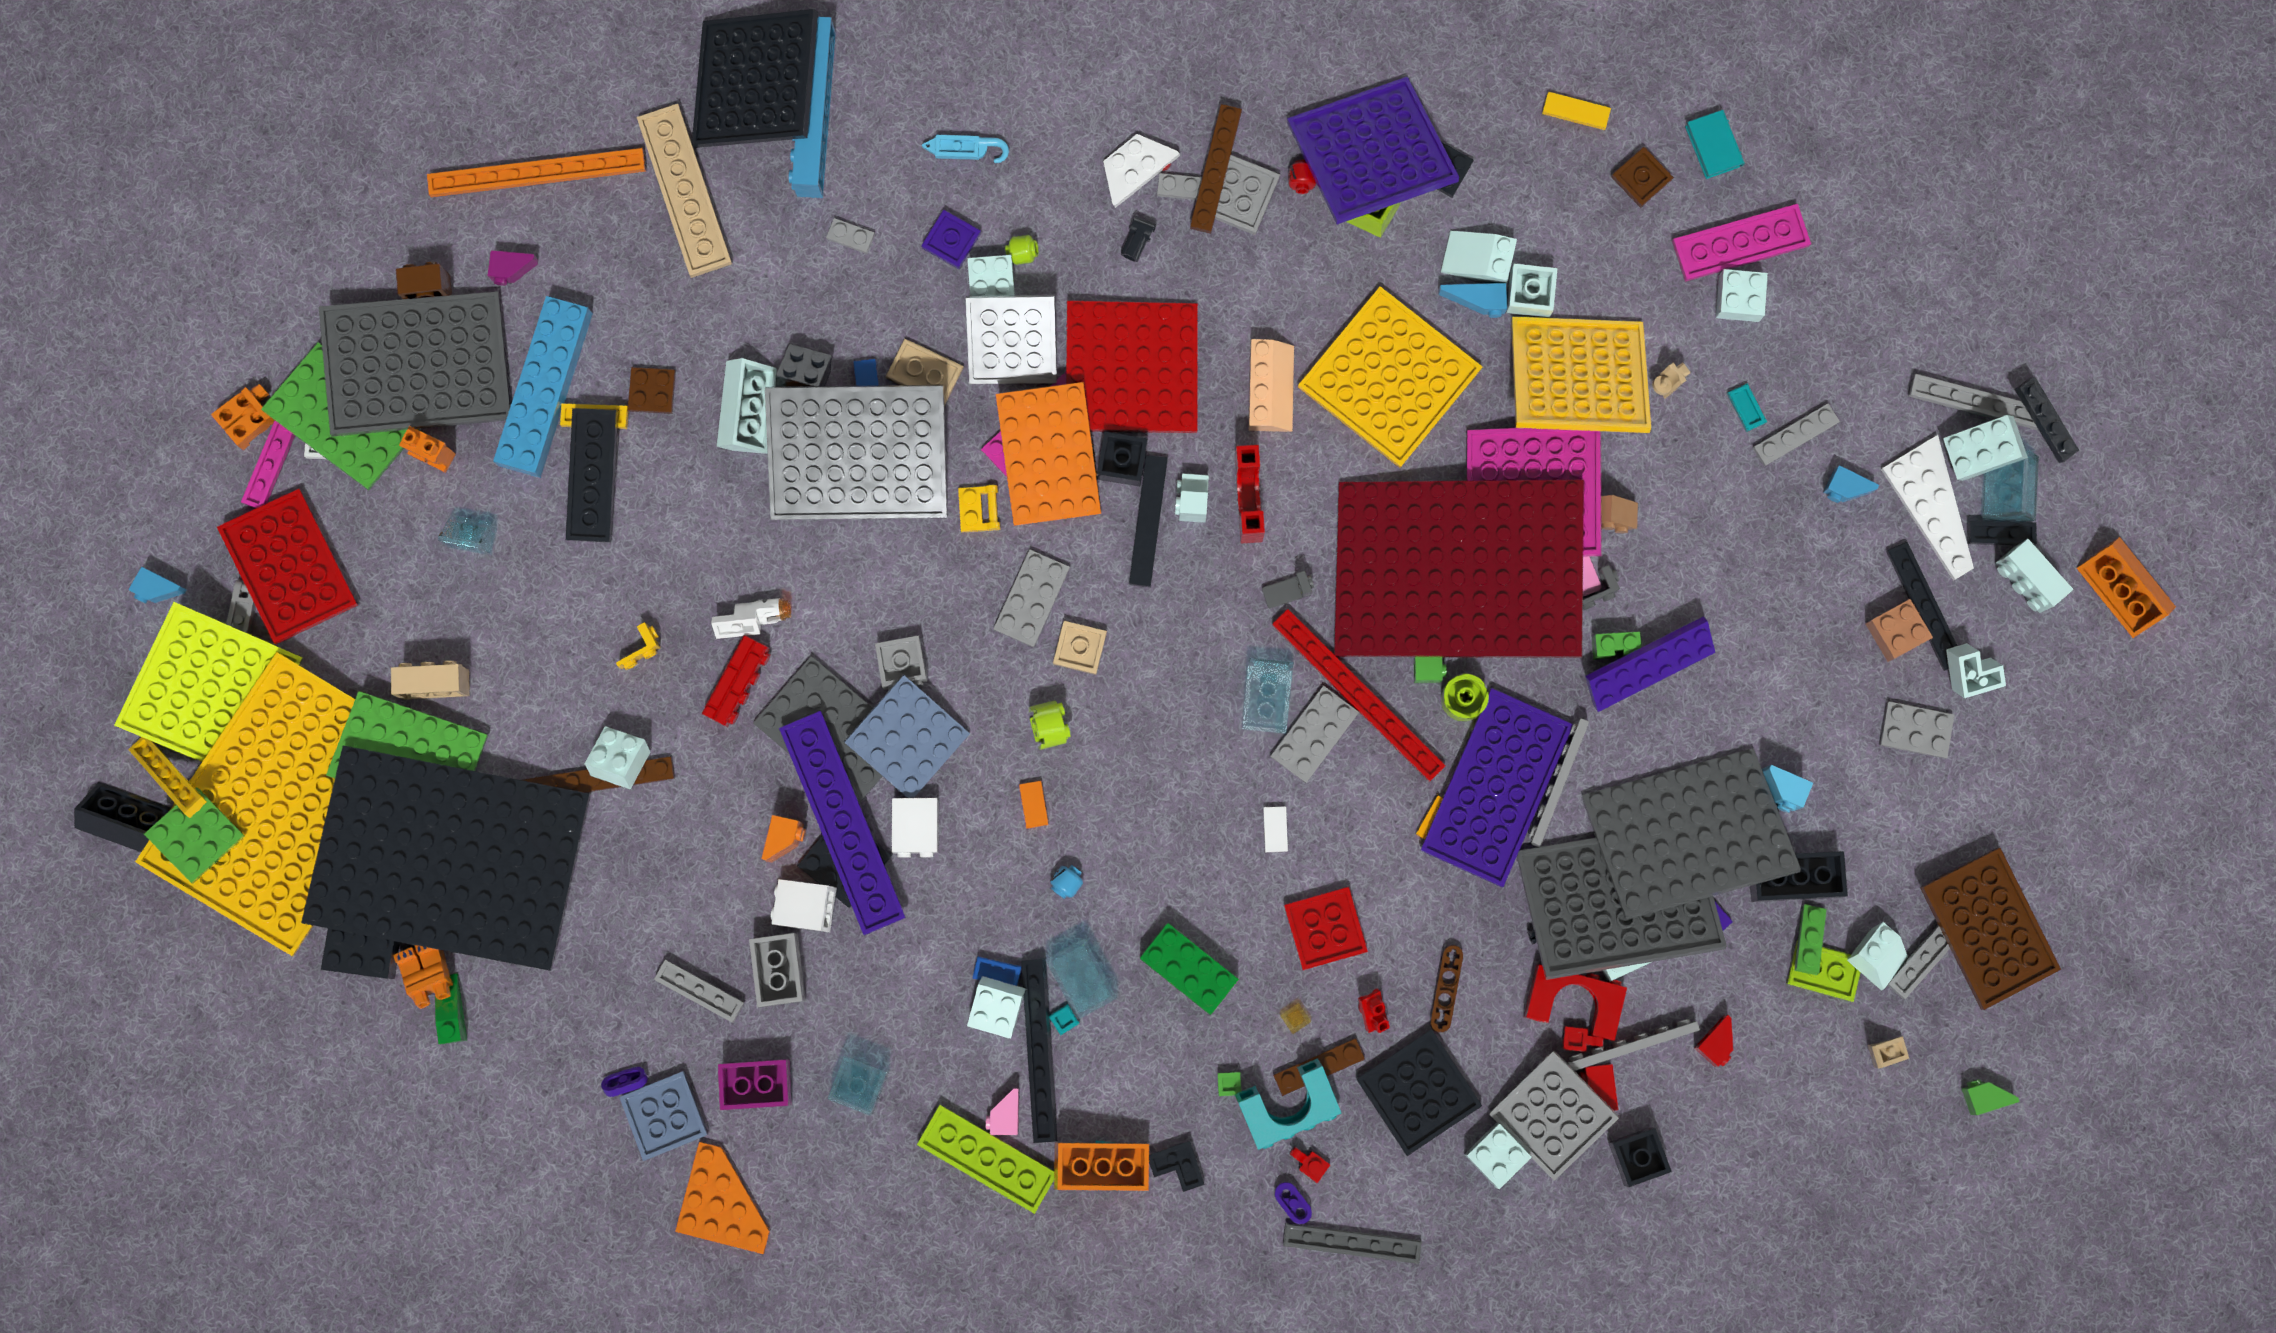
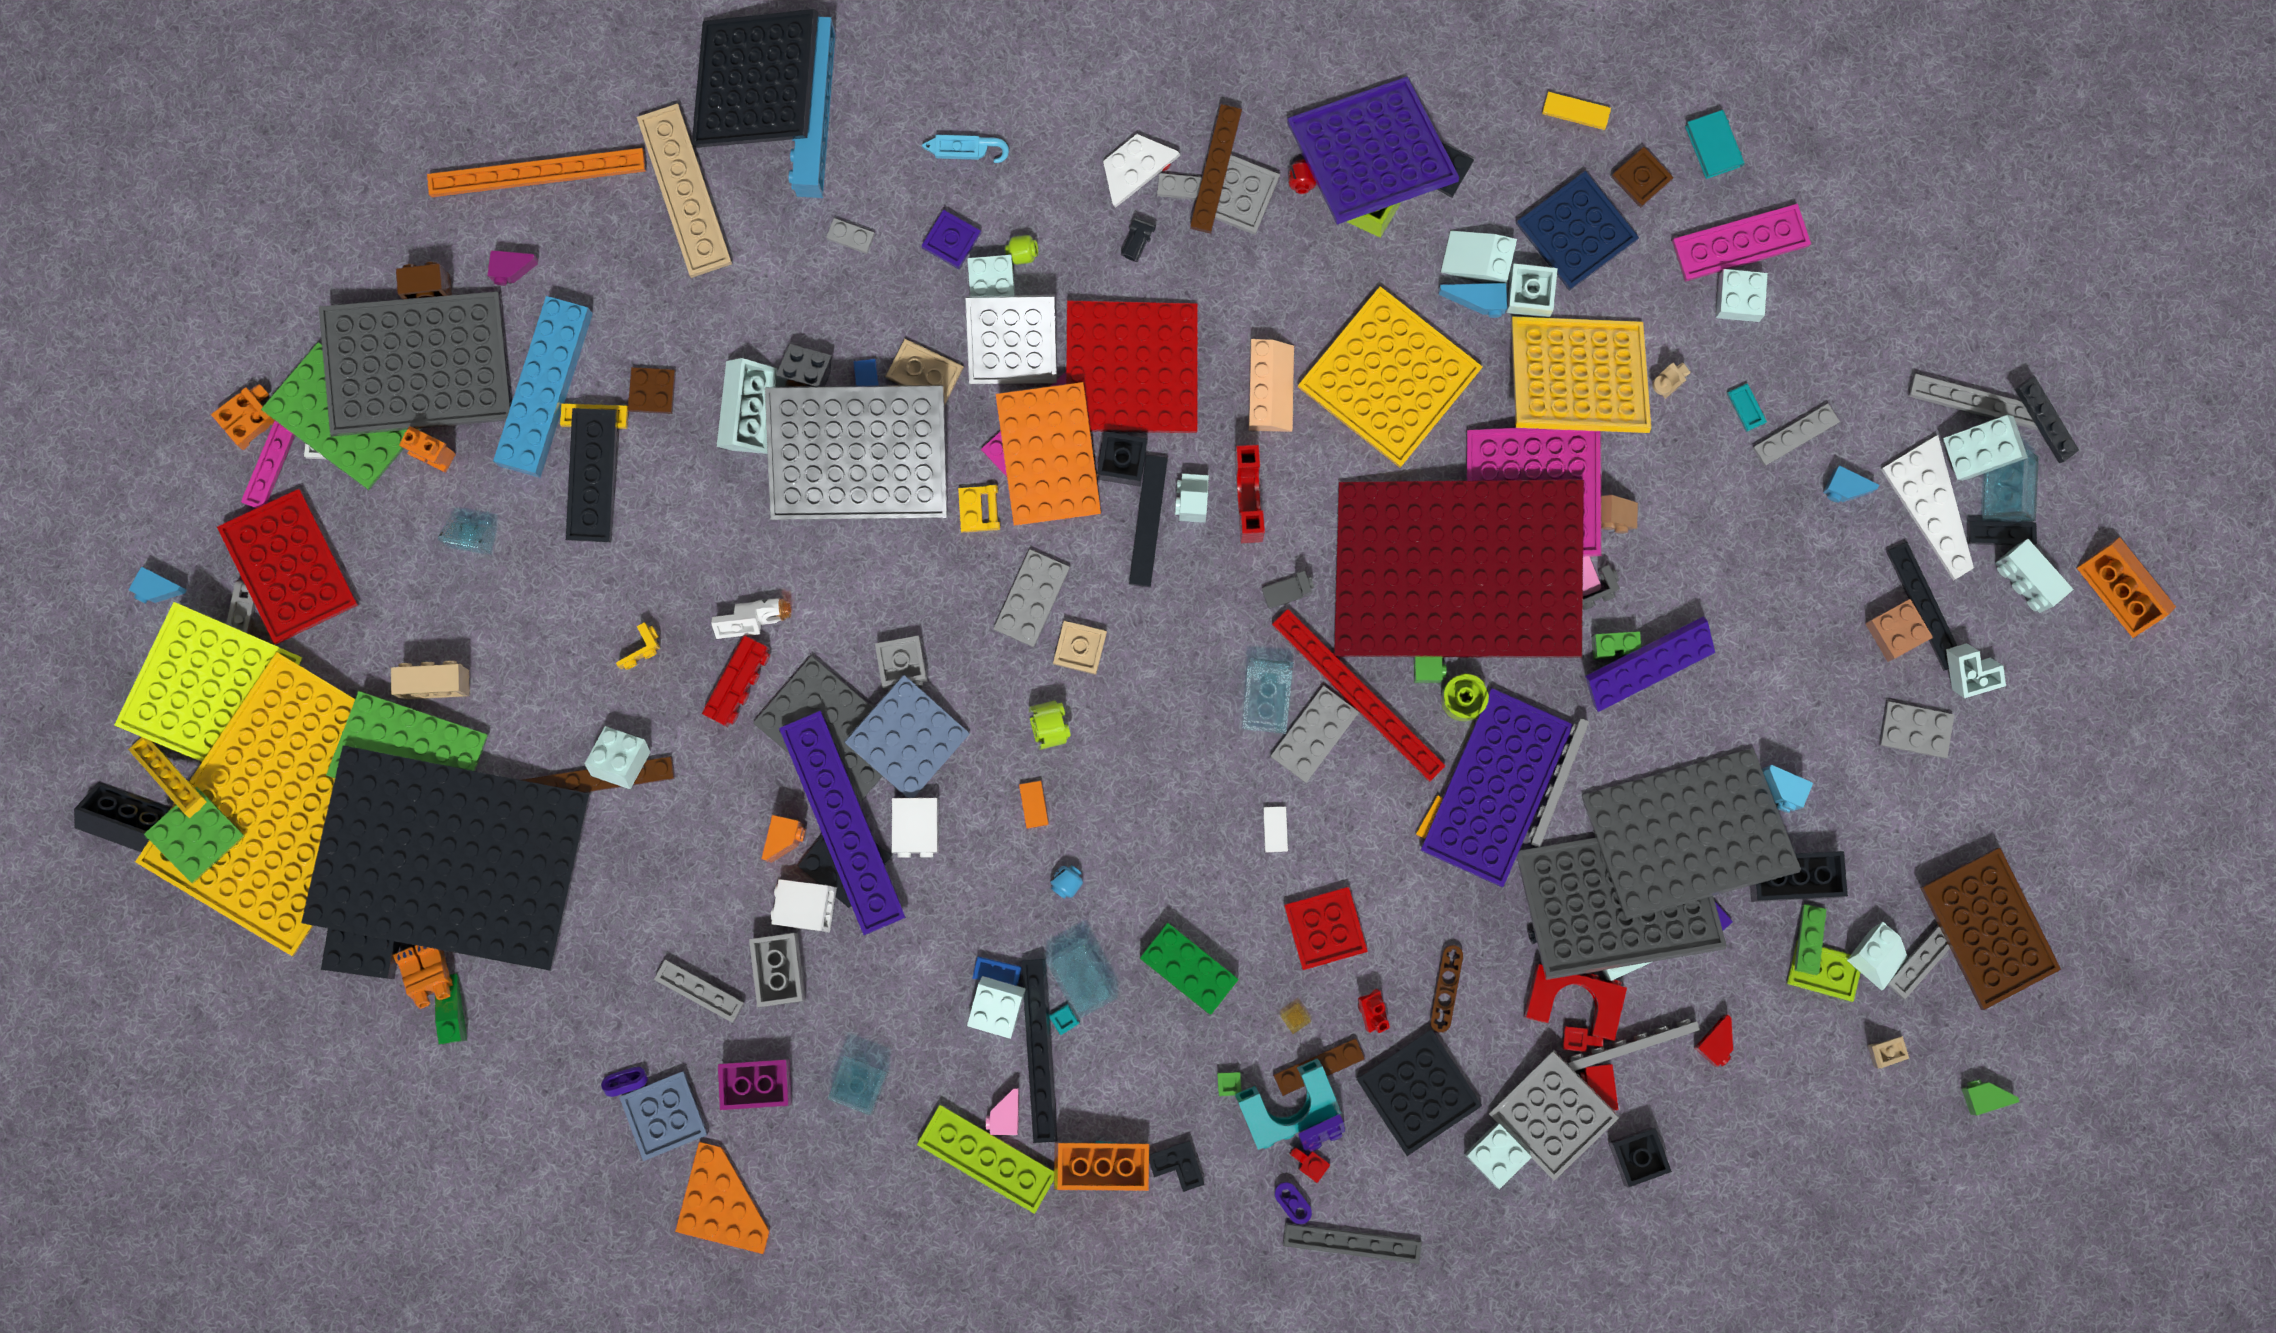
(1316, 1135): none -> dark purple plate
(1577, 230): none -> dark blue plate

